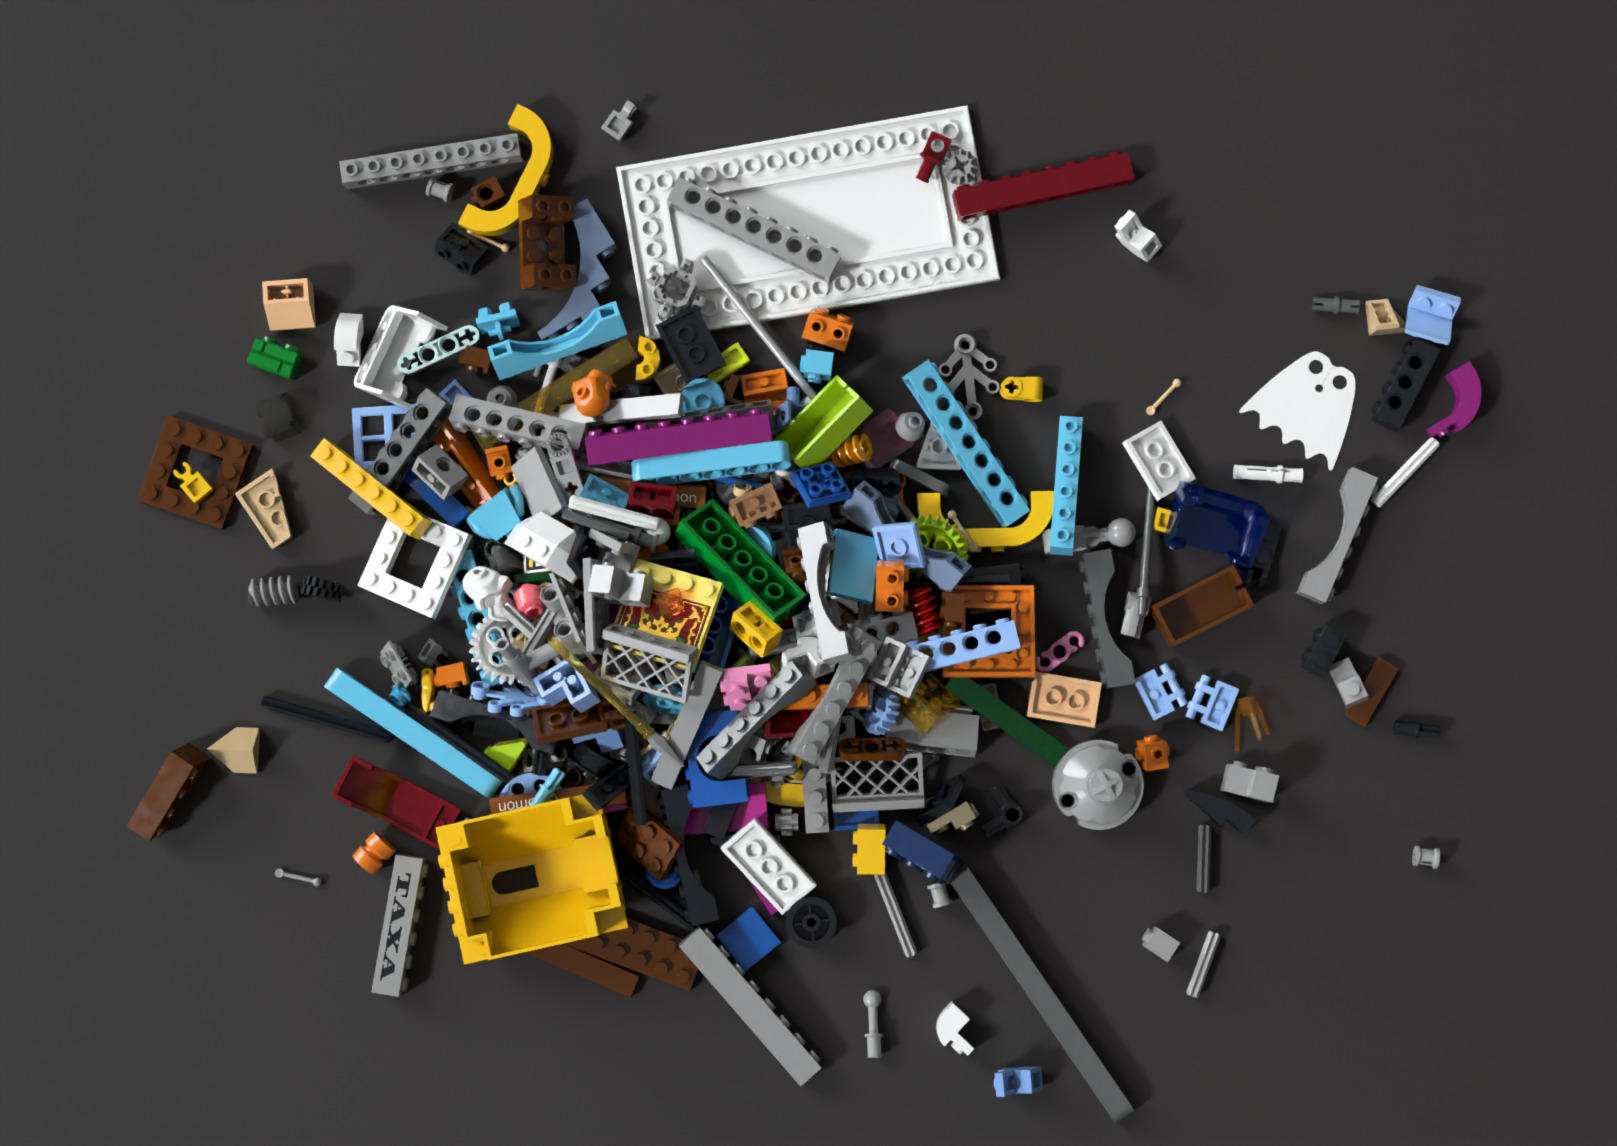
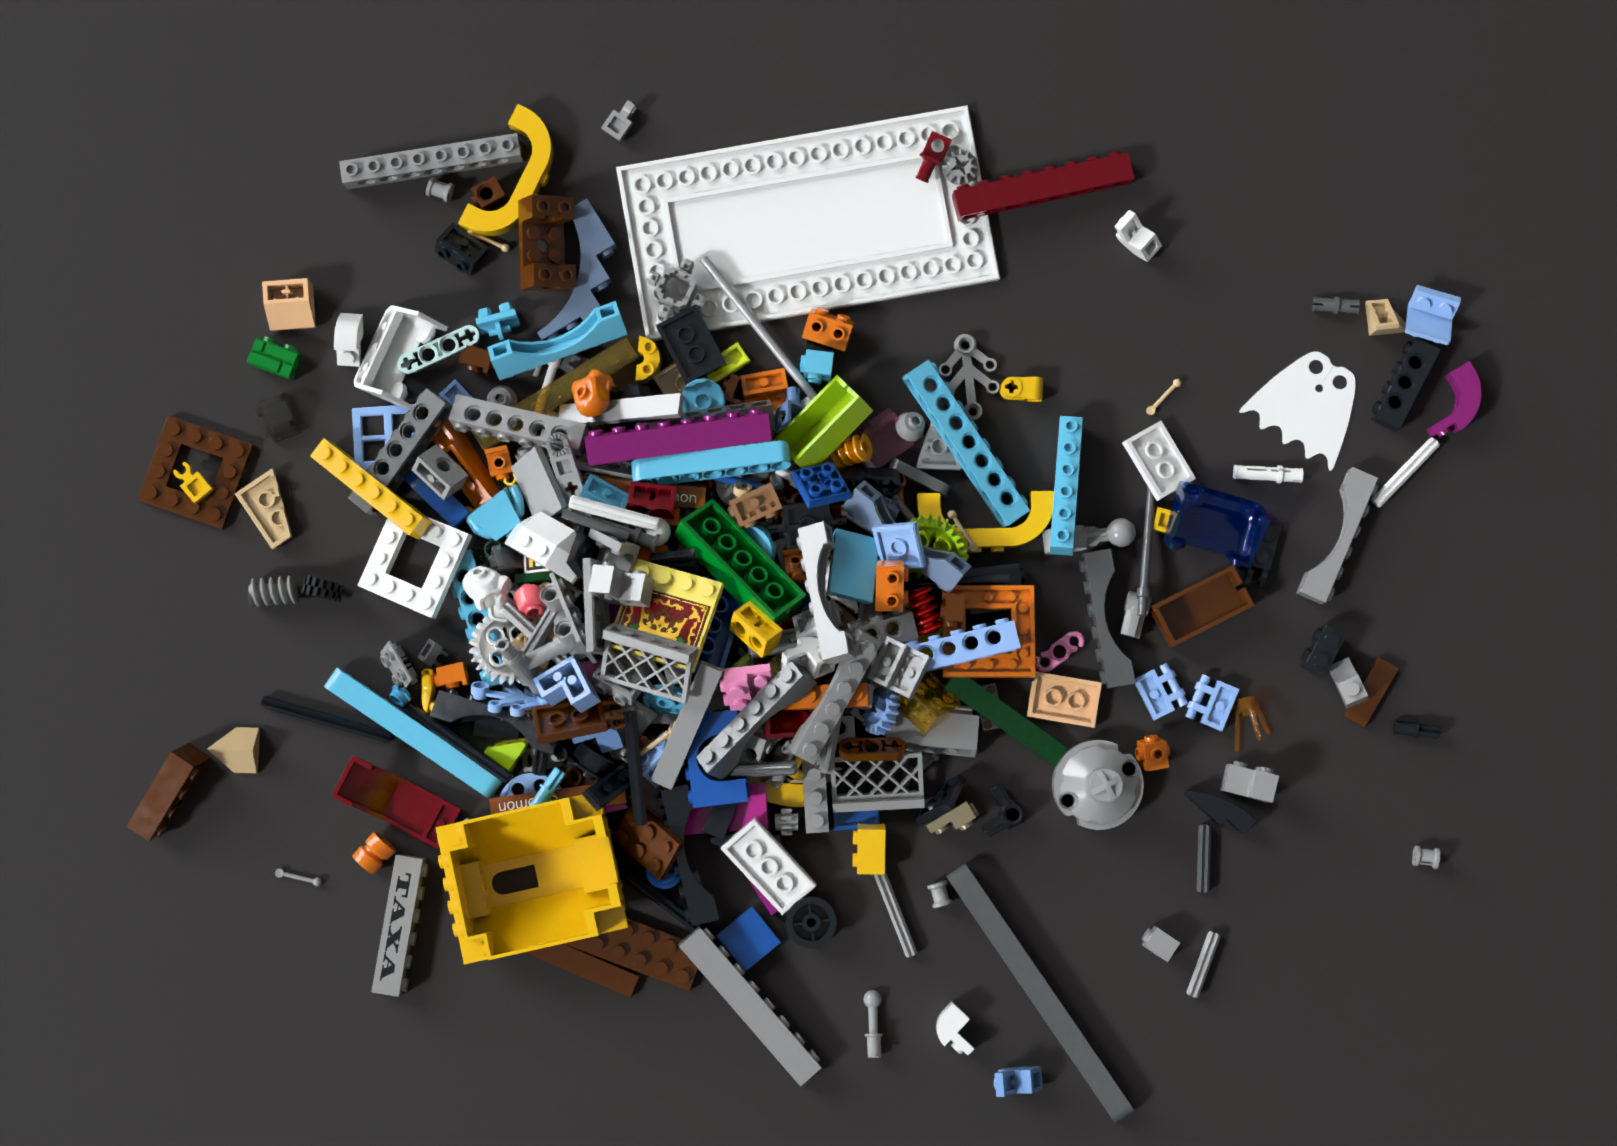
(656, 740): clear yellow piece -> none
(670, 602): clear orange plate -> none
(687, 187): light grey brick -> none
(921, 853): dark blue piece -> none

